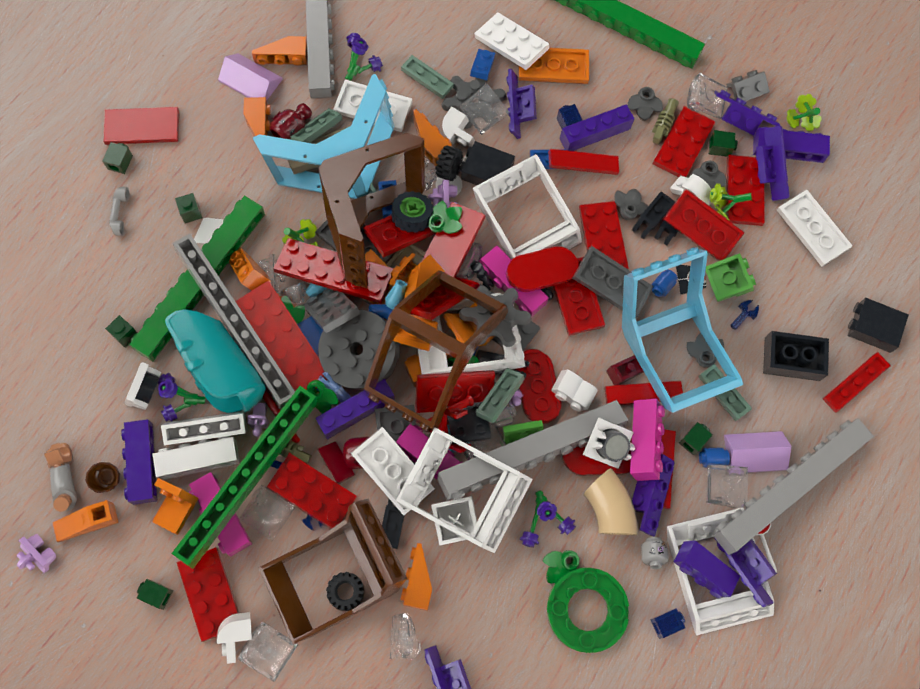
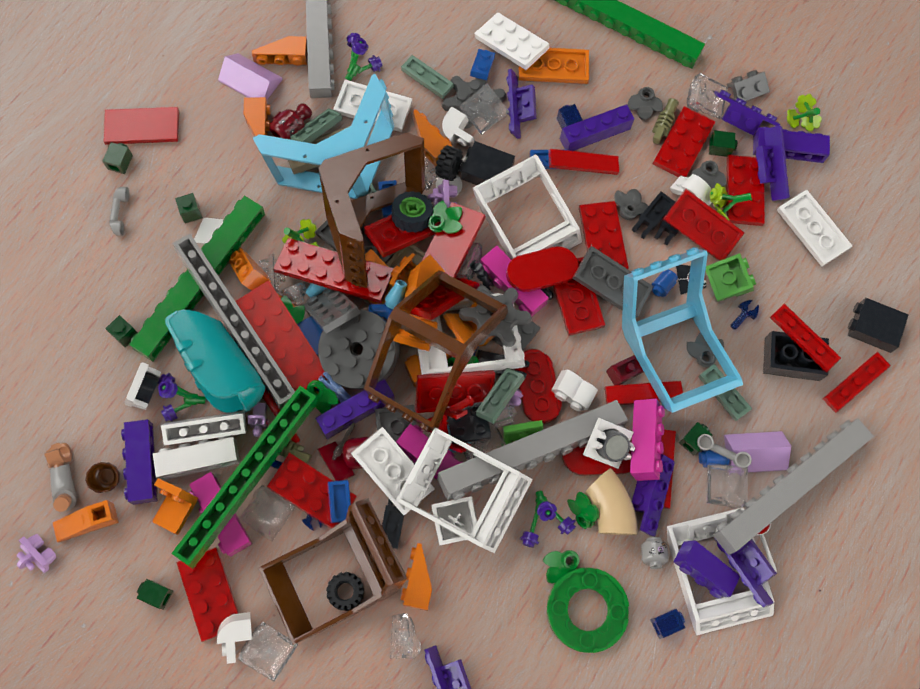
(338, 450): none -> clear smoke piece
(338, 500): none -> blue tile
(585, 512): none -> green plate
(741, 460): none -> light grey bar
(805, 337): none -> red tile

